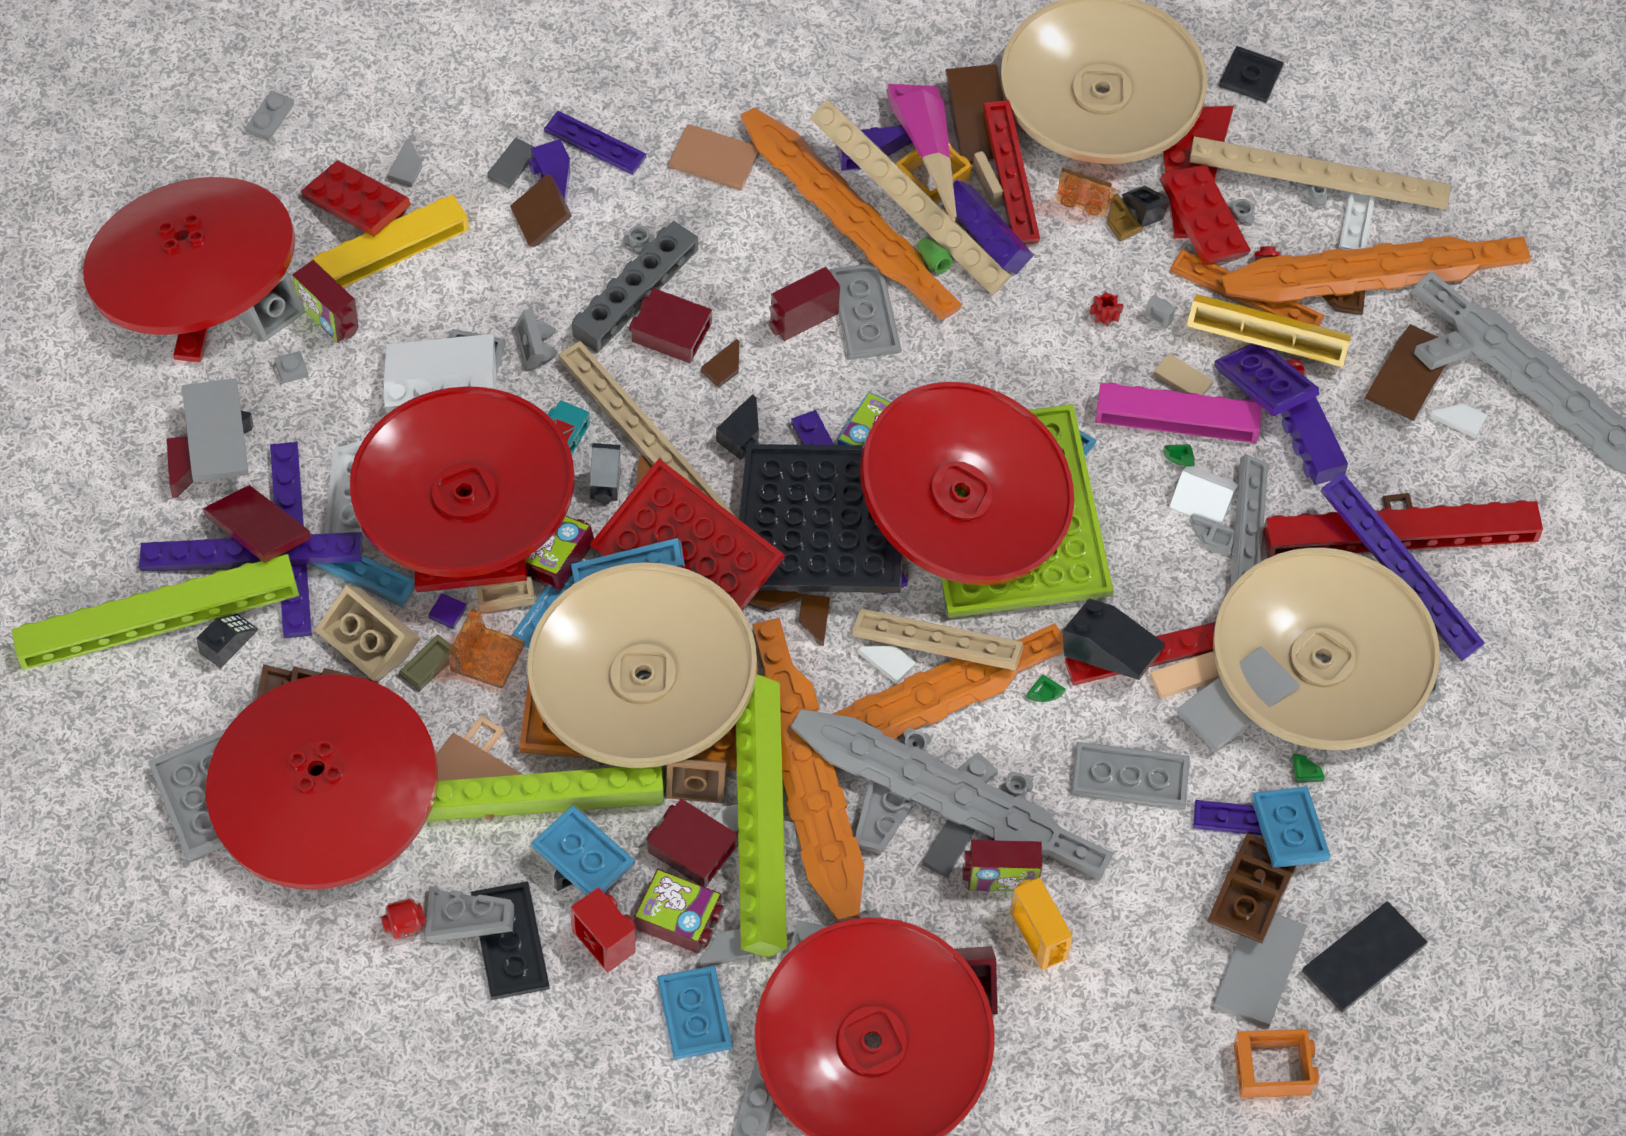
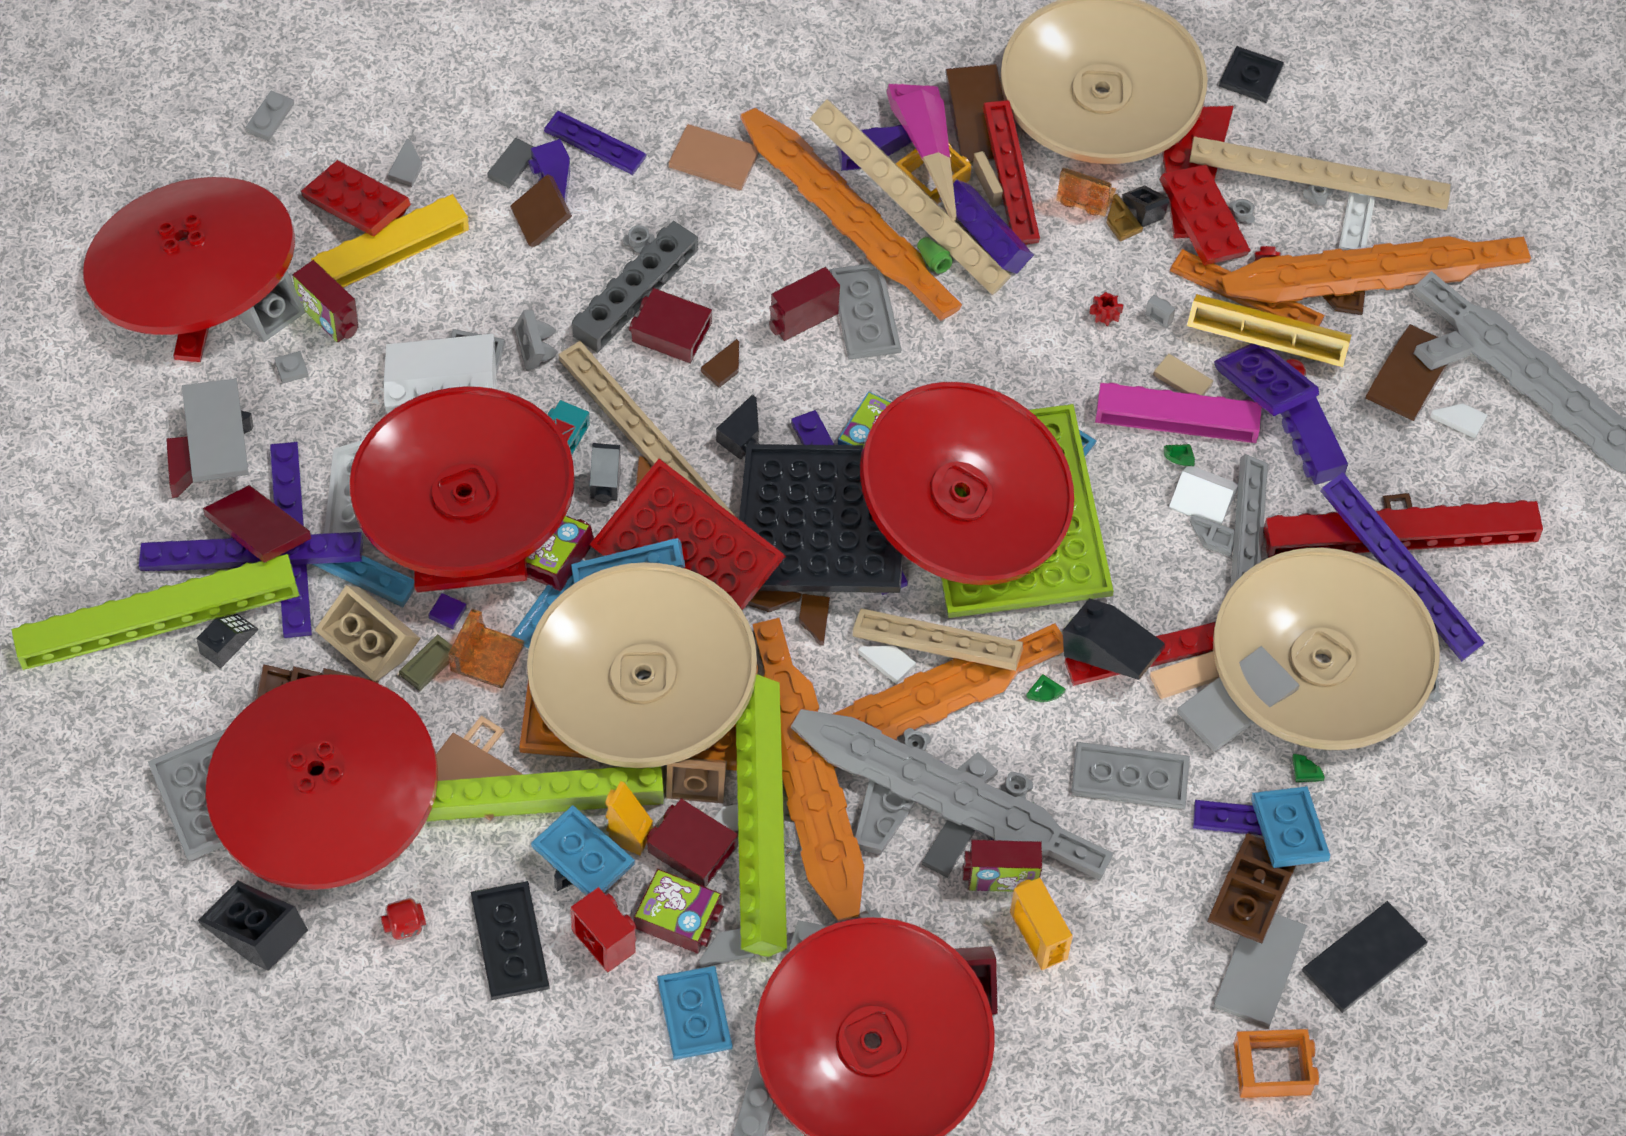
(254, 924): none -> black slope
(463, 916): light grey wing -> none
(505, 595): tan tile -> none
(627, 820): none -> light orange slope

